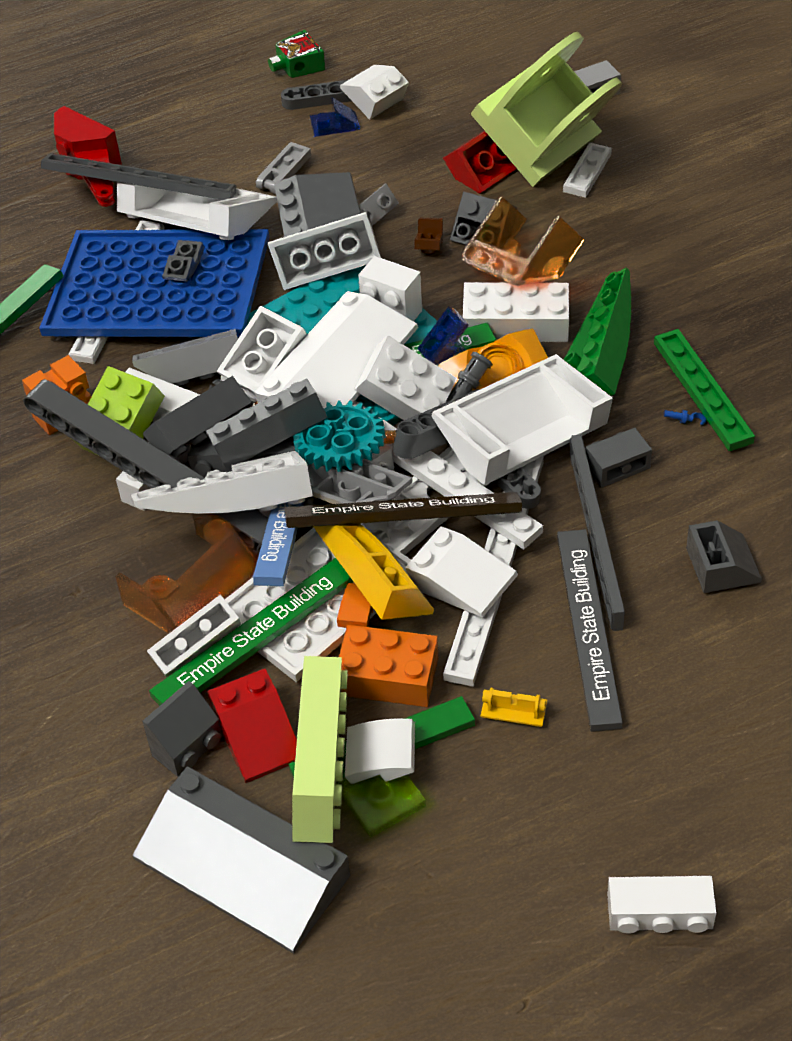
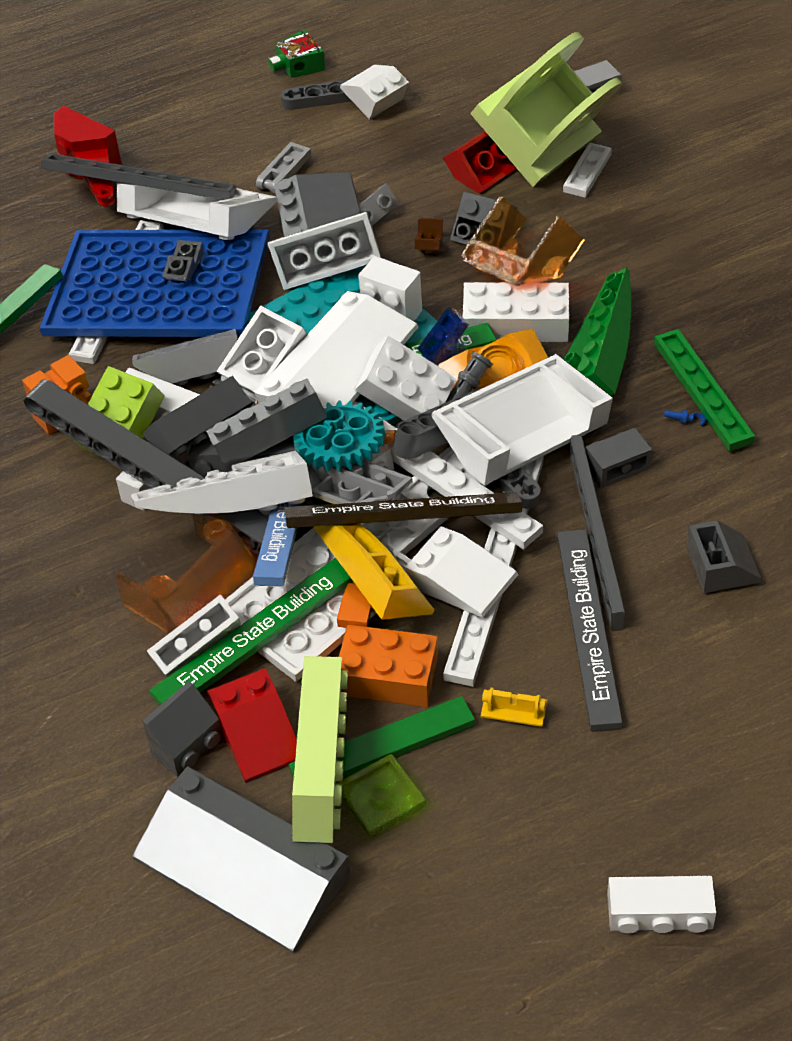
(339, 121): clear blue slope -> none
(380, 749): white slope -> none

